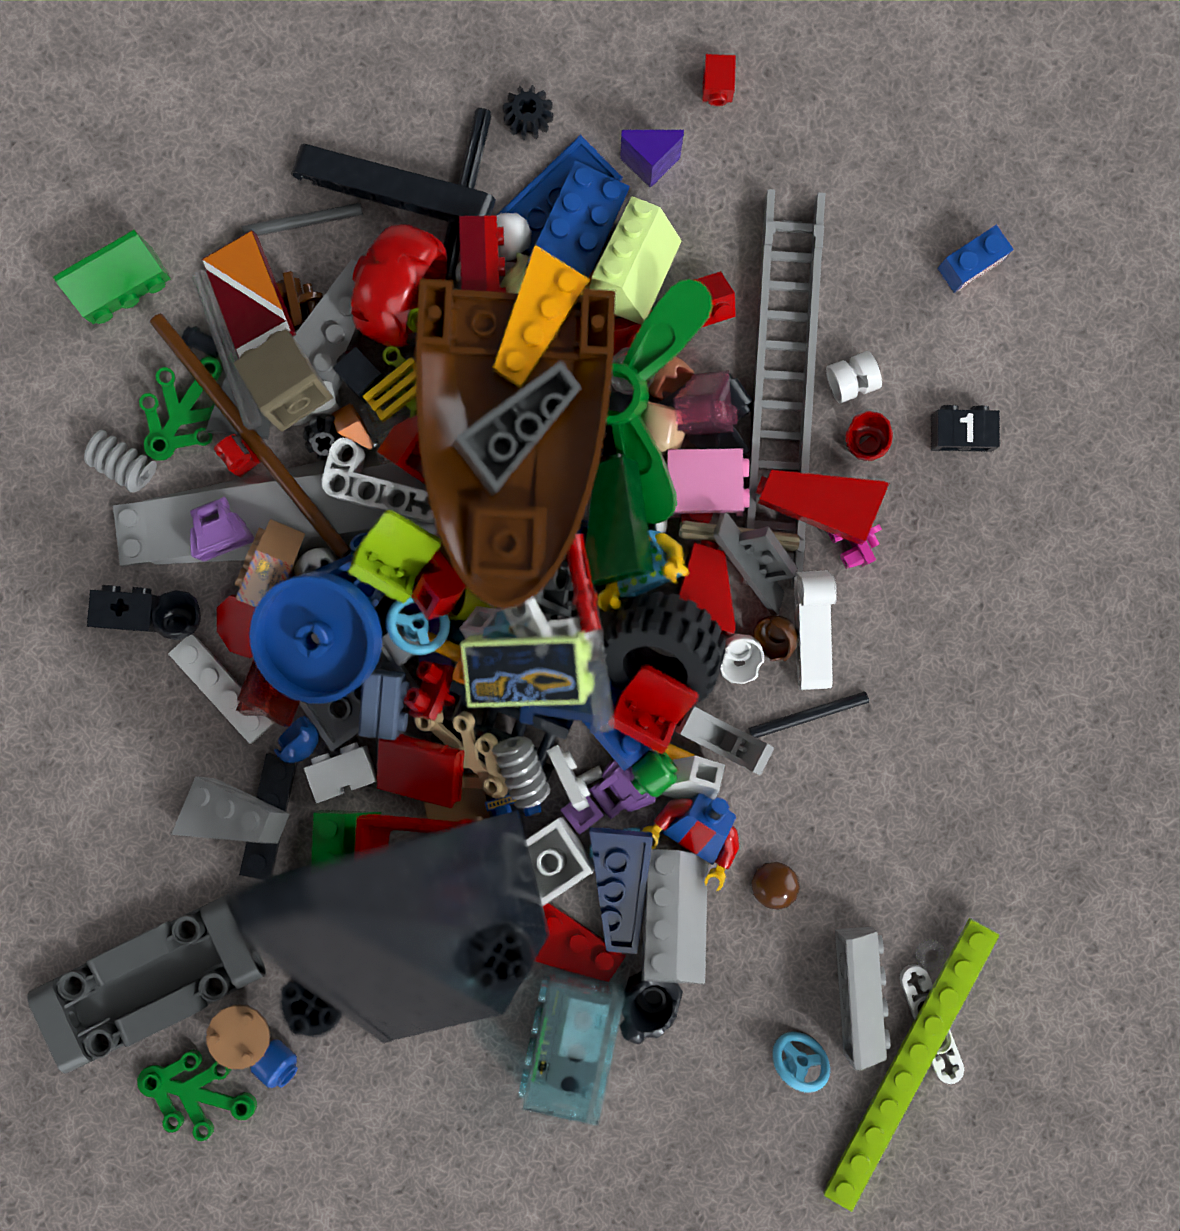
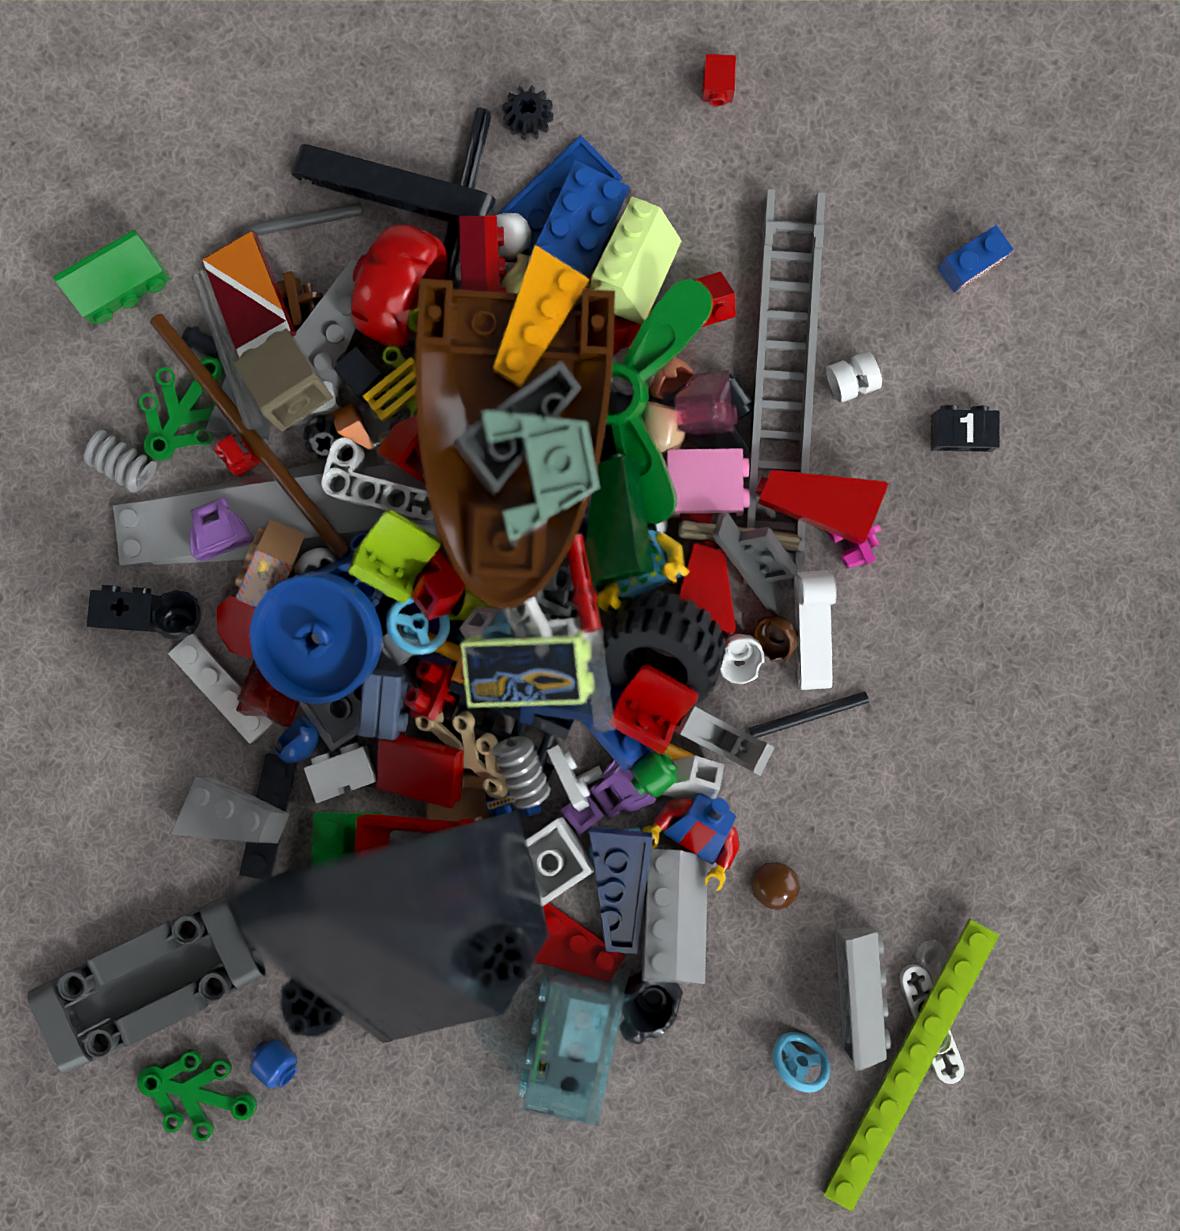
(238, 1036): medium nougat piece -> none
(557, 462): none -> sand green wing
(651, 152): dark purple slope -> none
(872, 425): red hair -> none

